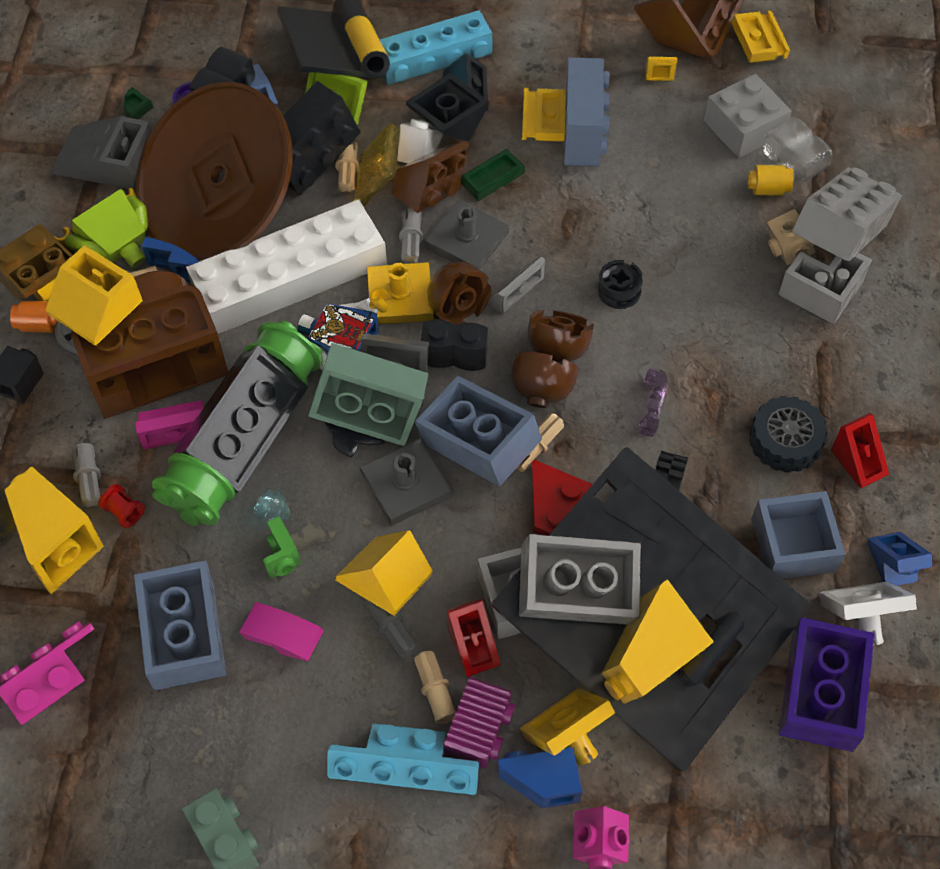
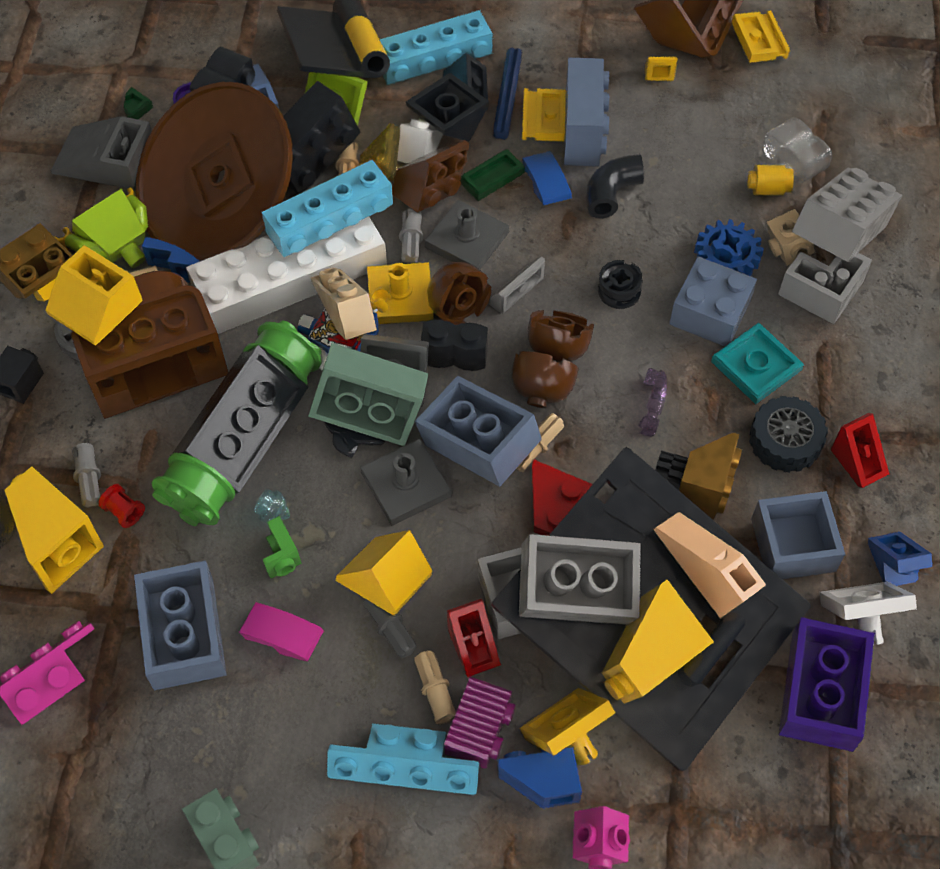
(31, 317): orange brick -> none
(166, 424): dark pink panel -> none
(328, 208): none -> medium azure brick
(345, 303): none -> tan slope
(507, 94): none -> dark blue axle
(547, 178): none -> blue slope
(608, 180): none -> black cylinder
(711, 474): none -> pearl gold slope
(711, 564): none -> light nougat slope
(712, 301): none -> sand blue piece
(730, 246): none -> blue gear
(744, 114): light grey brick -> none
(757, 363): none -> teal tile

